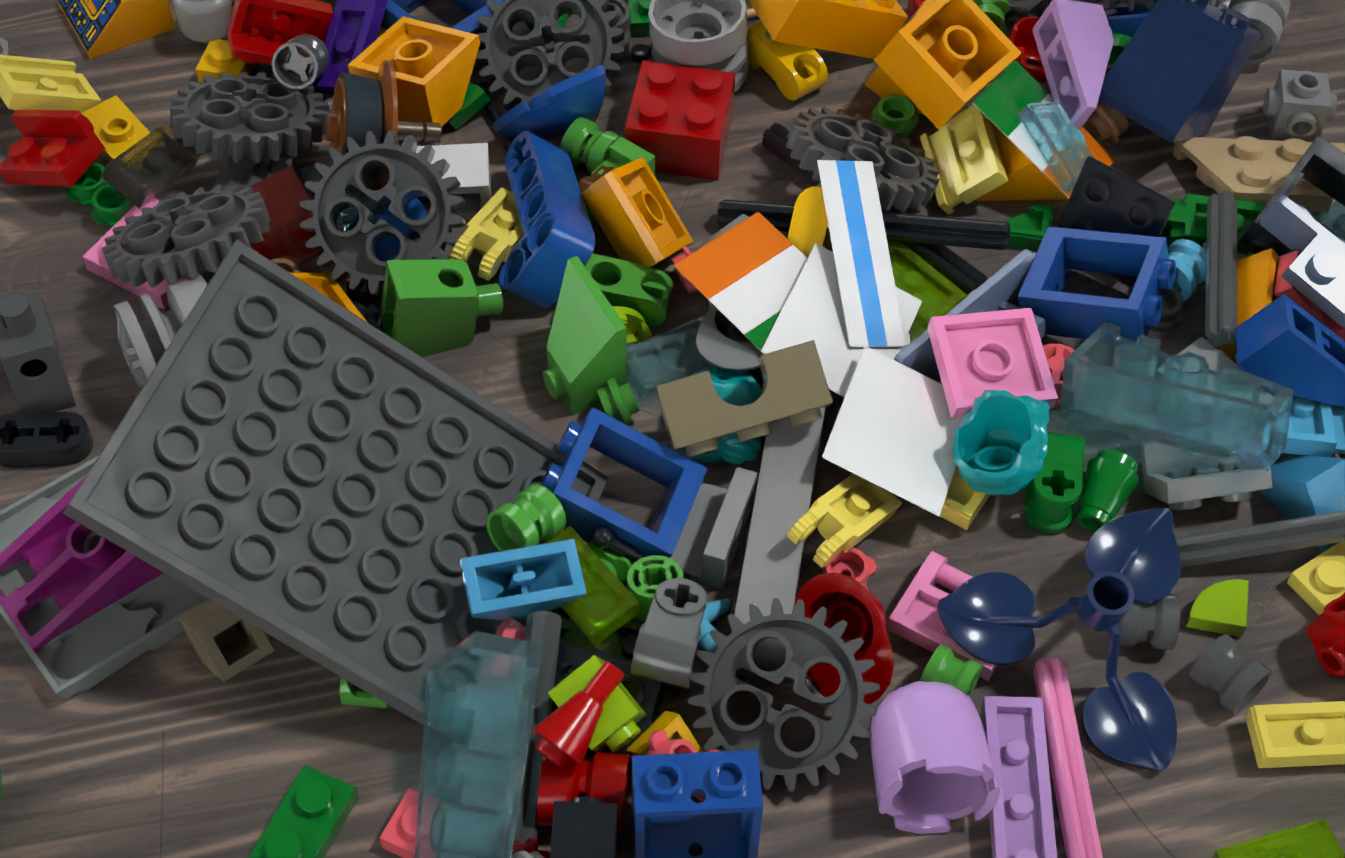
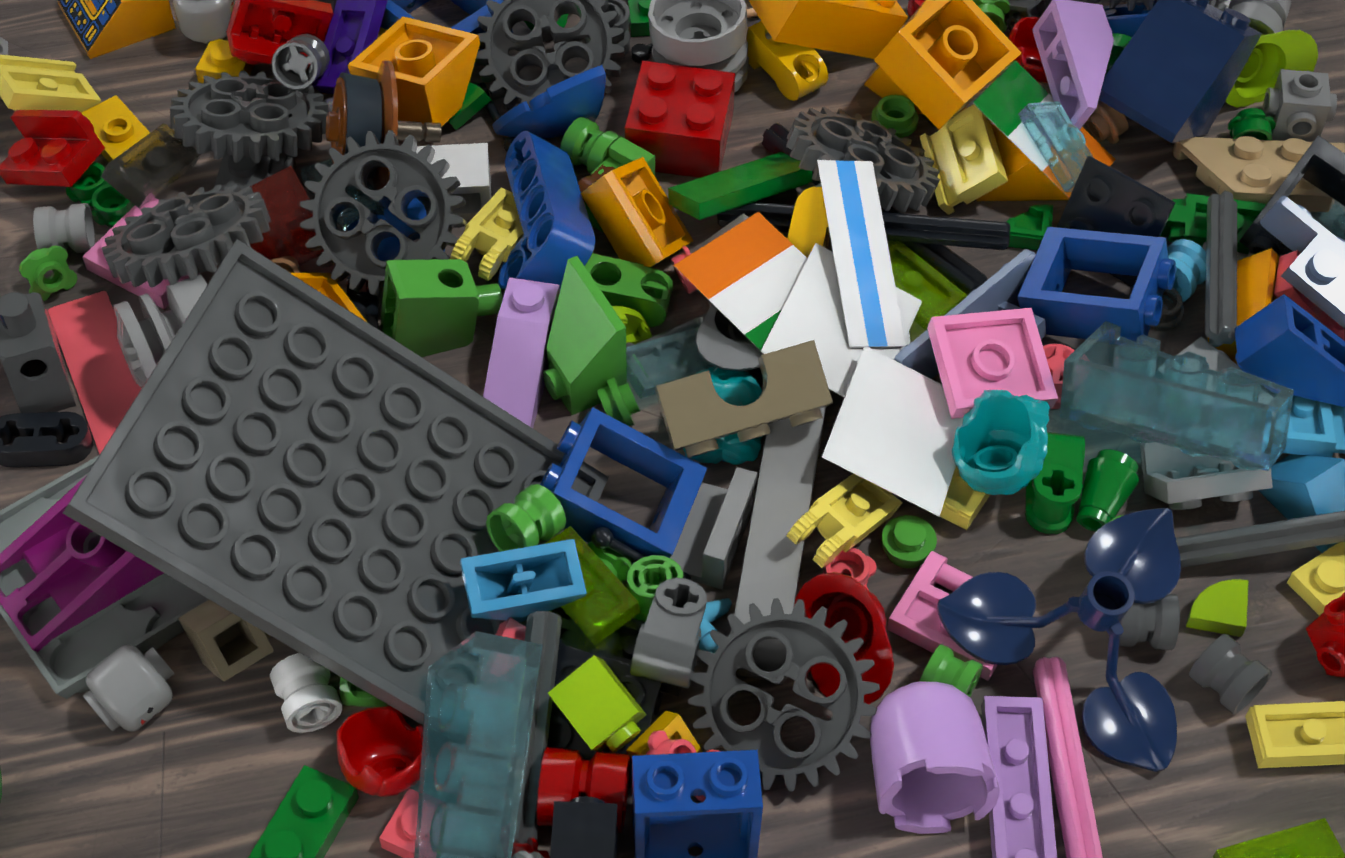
(40, 262): none -> bright green plate
(64, 227): none -> light grey wheel
(95, 361): none -> coral sticker
(129, 687): none -> light grey head
(306, 693): none -> white wheel
(380, 751): none -> red hair
(520, 349): none -> lavender slope
(570, 727): red cone -> none
(738, 186): none -> green tile
(908, 541): none -> bright green plate
(1252, 123): none -> green plate
(1272, 53): none -> lime piece

